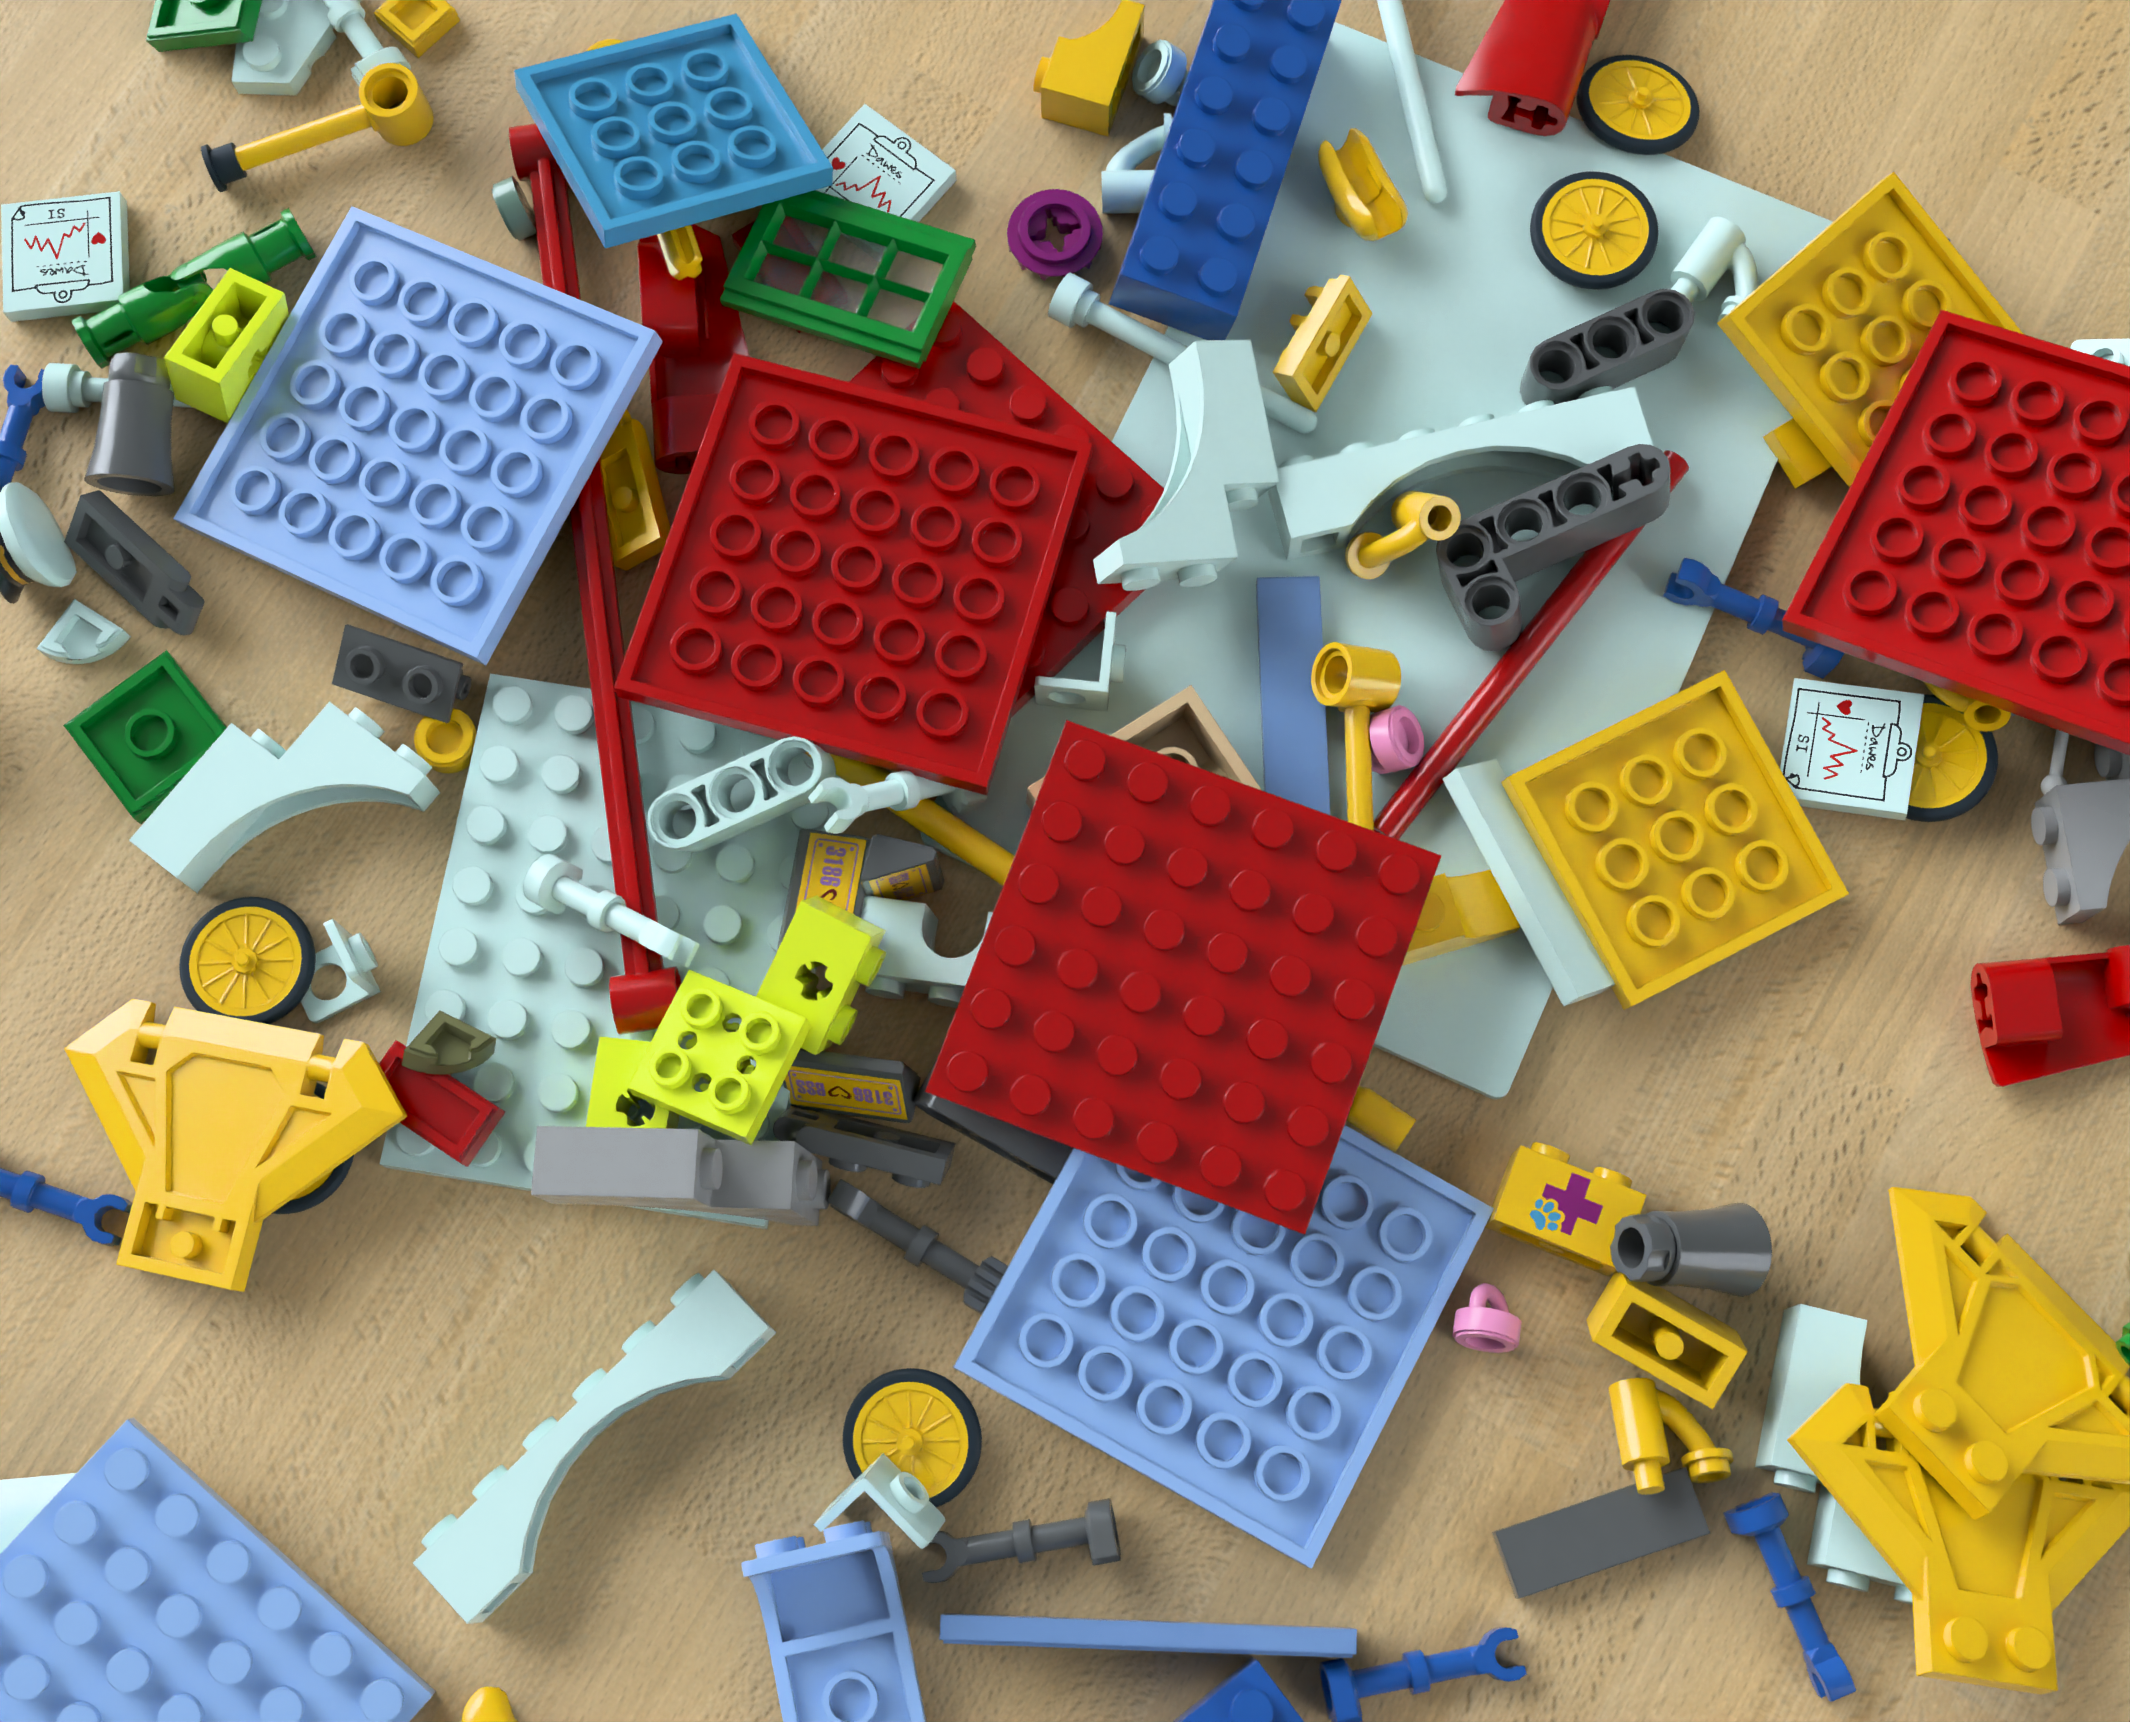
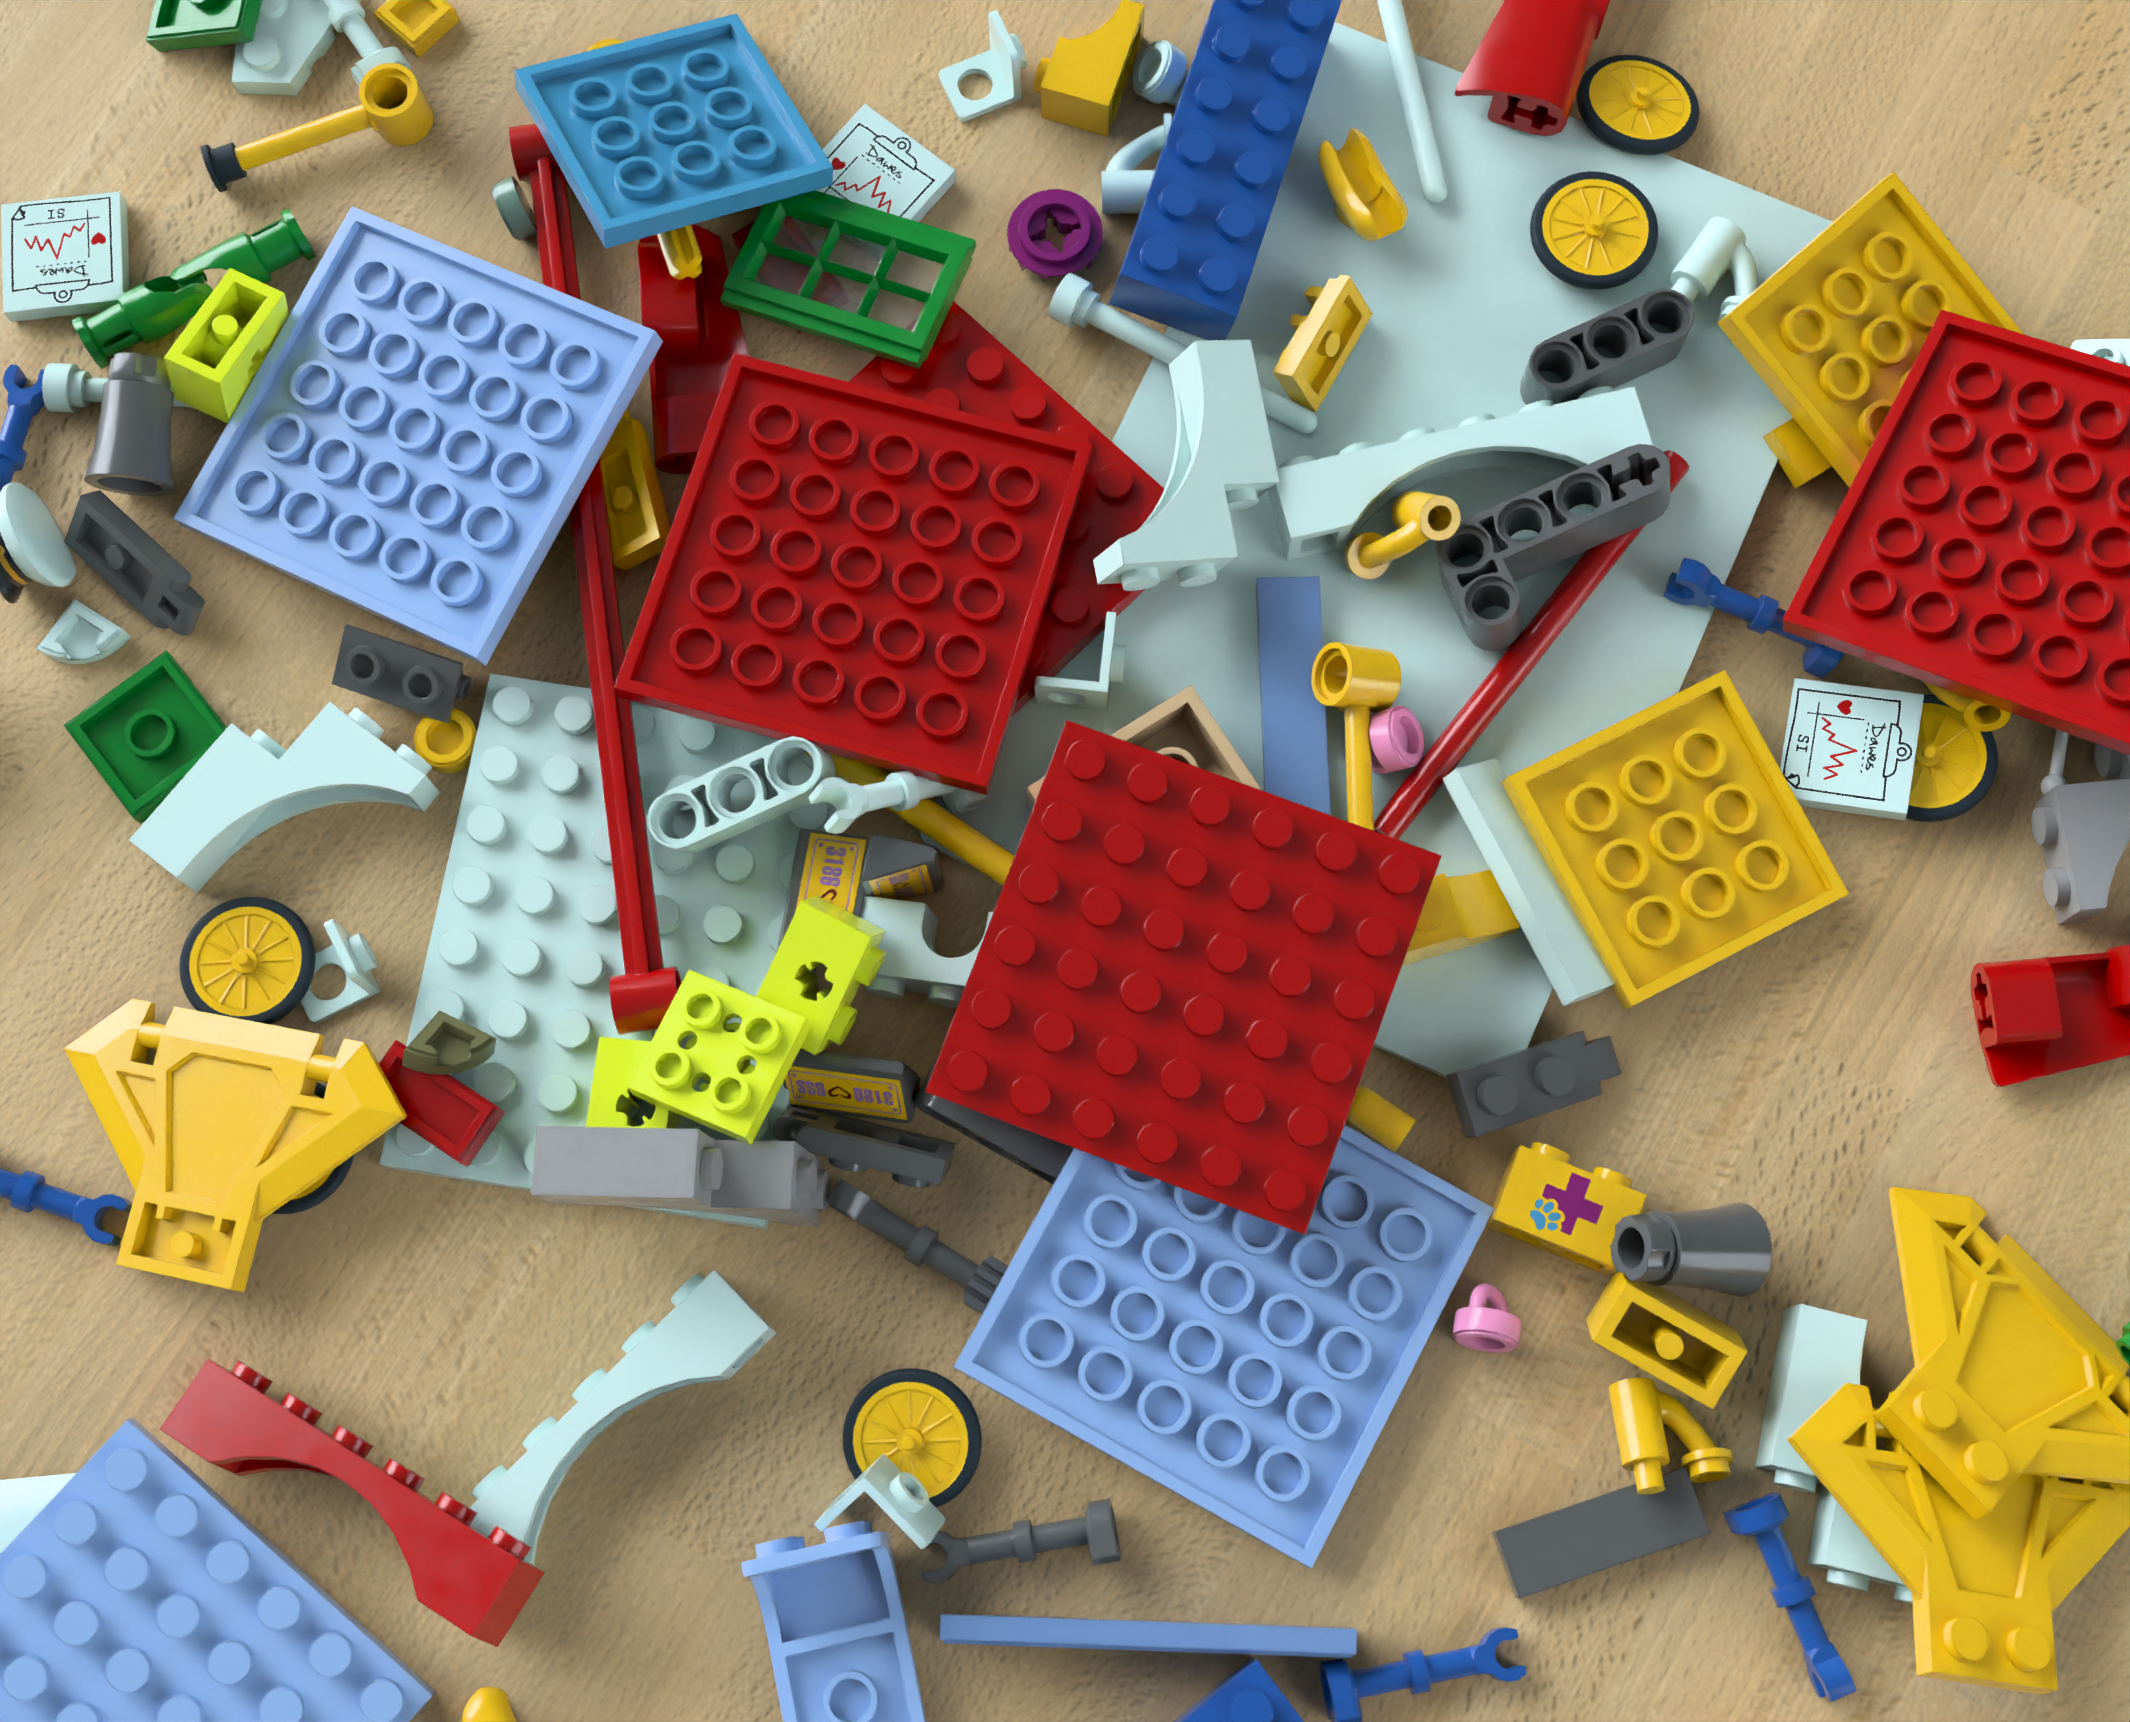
(454, 1567): none -> red arch
(555, 883): light aqua piece -> none
(1000, 64): none -> light aqua bracket
(1531, 1082): none -> dark grey hinge

